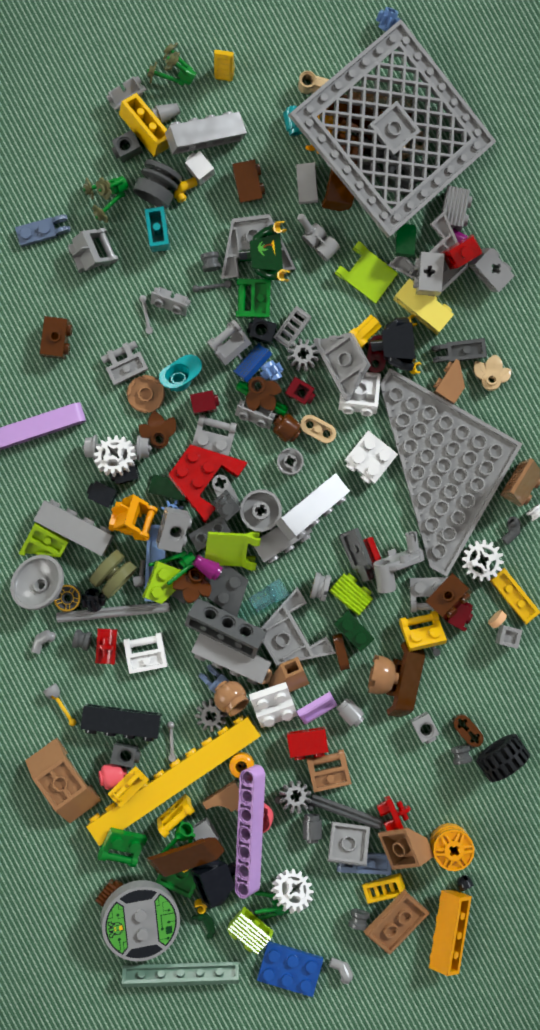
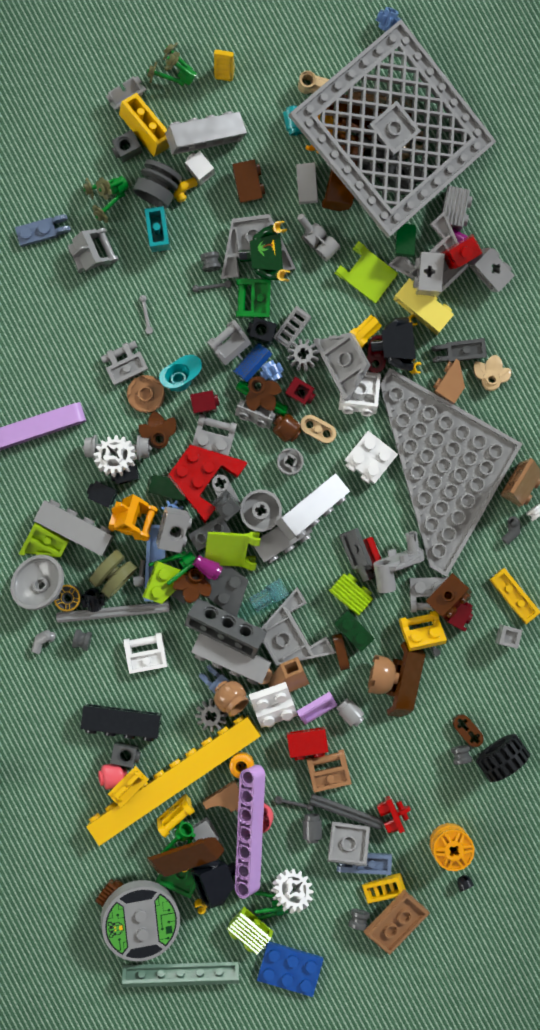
(53, 693): hinge -> none
(55, 337): reddish brown brick -> none
(61, 781): medium nougat slope -> none
(106, 646): red hips -> none
(122, 841): green plate -> none
(162, 299): light grey hinge -> none
(166, 111): light grey cone -> none
(172, 756): light grey hinge -> none
(208, 922): dark green piece -> none
(288, 794): light grey gear -> none
(320, 586): light grey wheel -> none
(344, 970): light grey arm -> none
(405, 848): medium nougat slope -> none
(420, 720): light grey brick -> none
(450, 932): light orange brick -> none
(490, 558): white gear -> none
(497, 619): light nougat tile -> none

